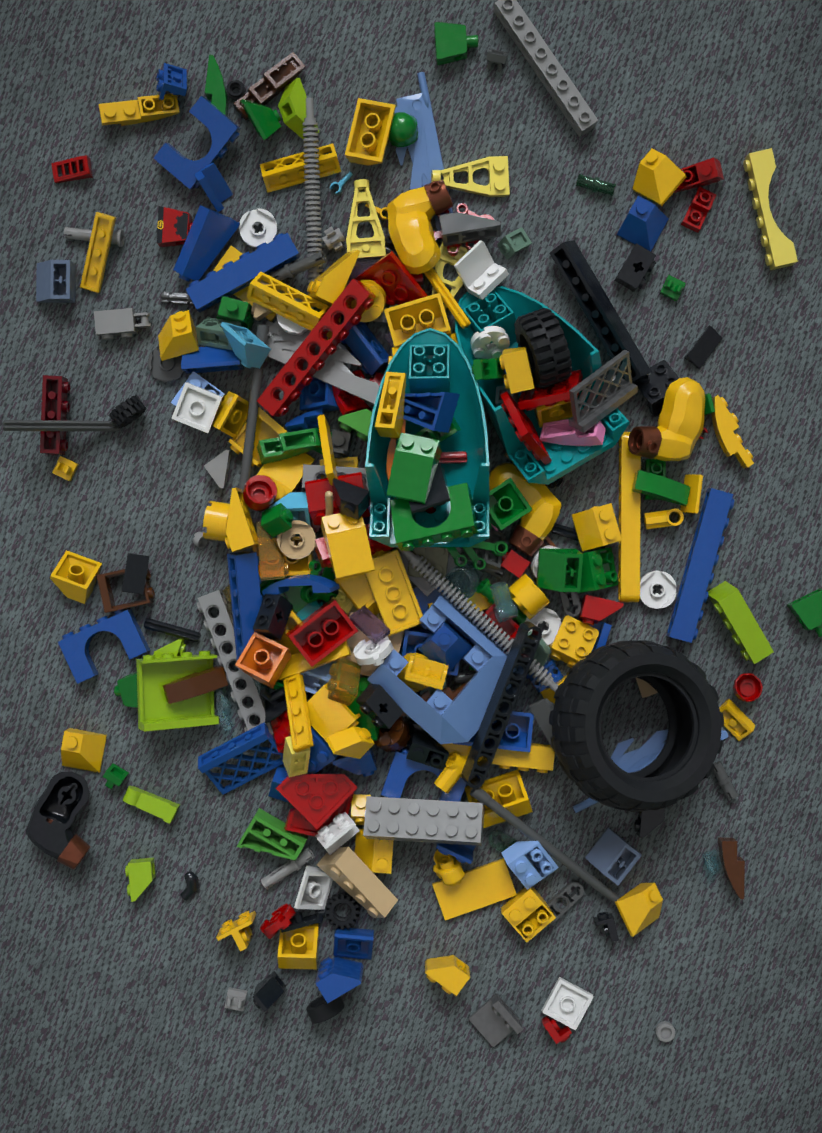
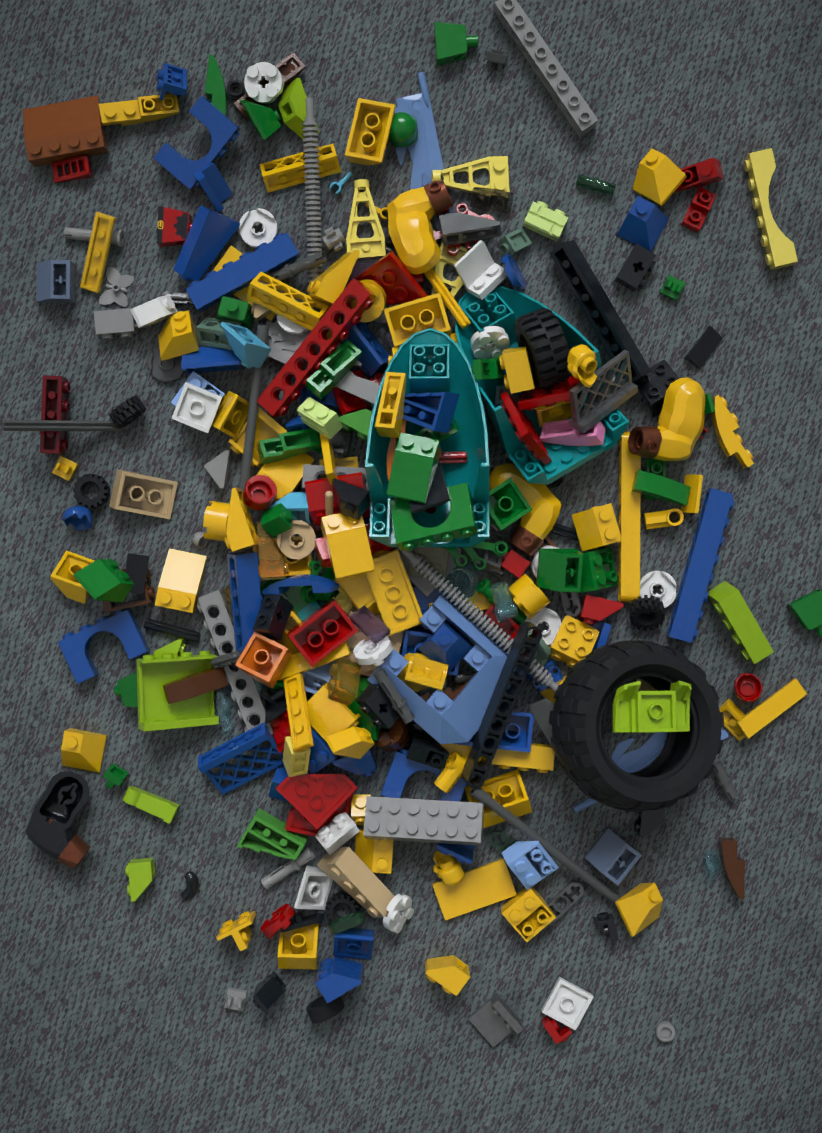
(64, 131): none -> dark orange slope
(79, 517): none -> blue hair
(80, 486): none -> black tyre
(105, 580): none -> green slope
(117, 289): none -> light grey piece
(143, 494): none -> tan slope
(154, 311): none -> white slope
(181, 581): none -> slope
(225, 660): none -> dark grey axle
(270, 73): none -> white plate
(319, 418): none -> yellowish green brick
(333, 369): none -> green slope
(346, 922): none -> clear green beam
(392, 693): none -> dark grey pin
(399, 912): none -> white plate
(492, 199): none -> clear smoke slope
(513, 272): none -> blue tile
(545, 221): none -> yellowish green brick
(582, 364): none -> yellow head
(647, 604): none -> black tyre
(652, 709): none -> lime piece
(771, 708): none -> yellow tile

